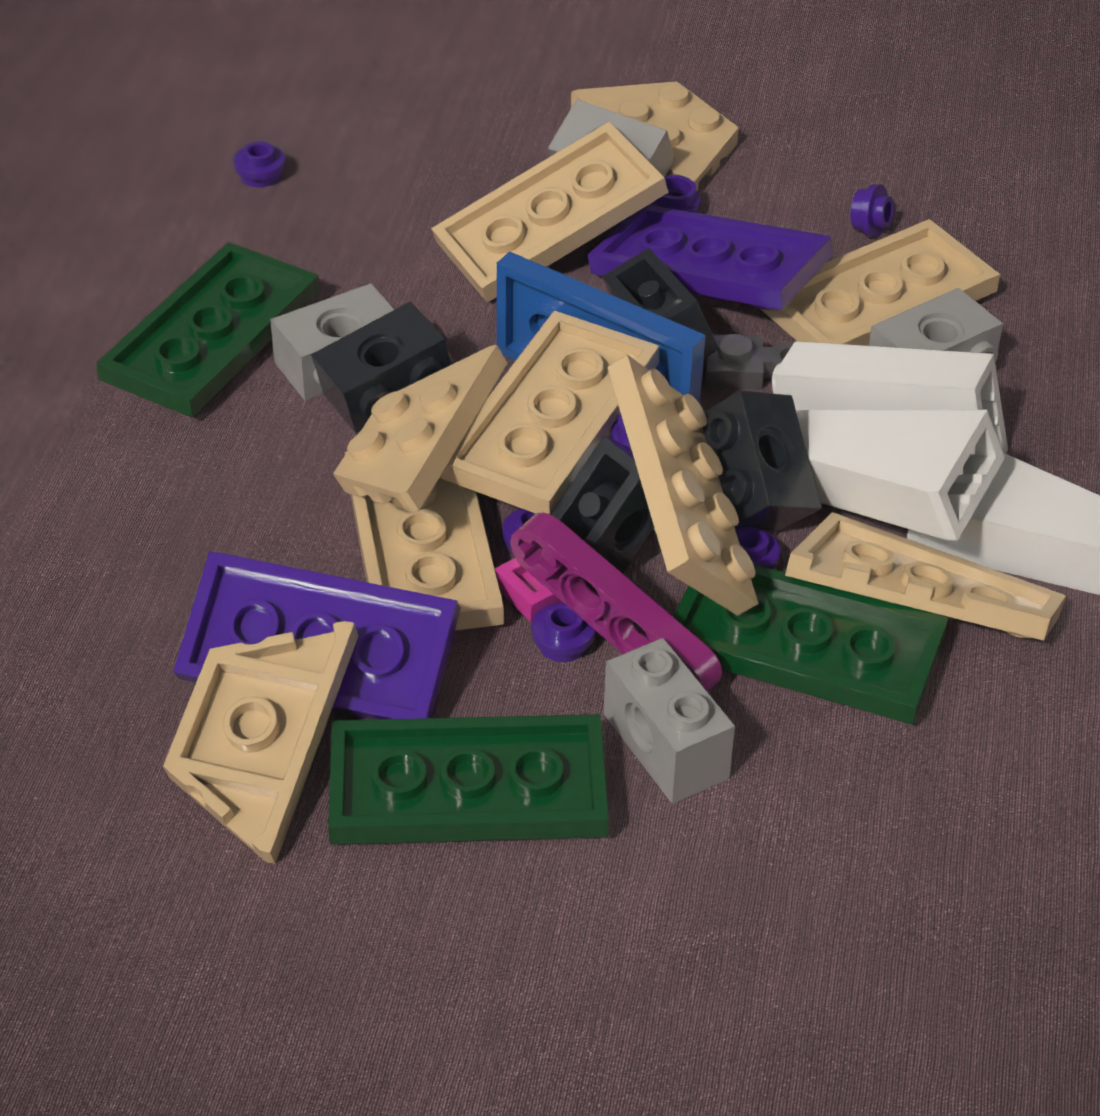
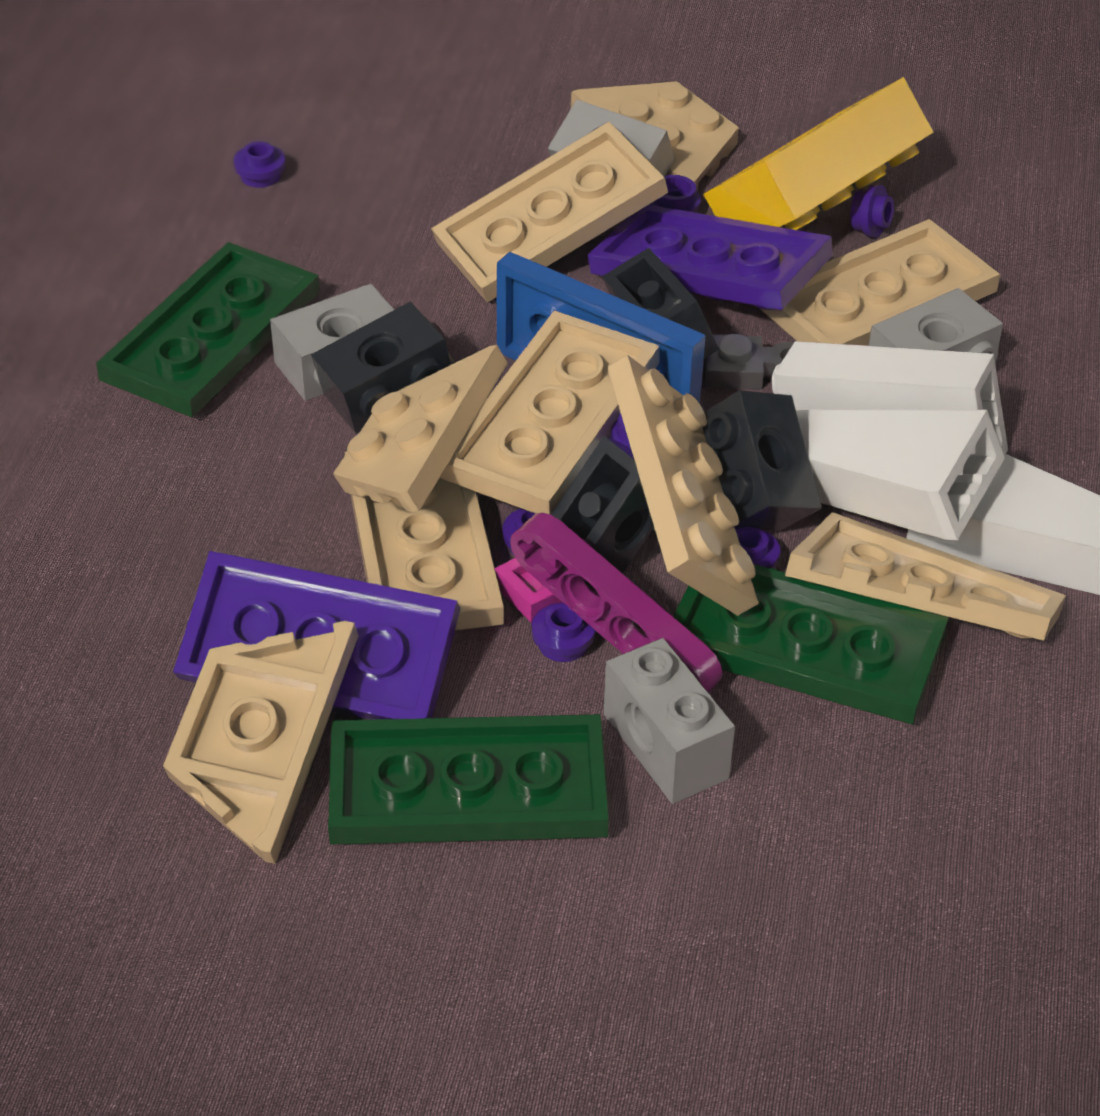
(825, 162): none -> yellow brick

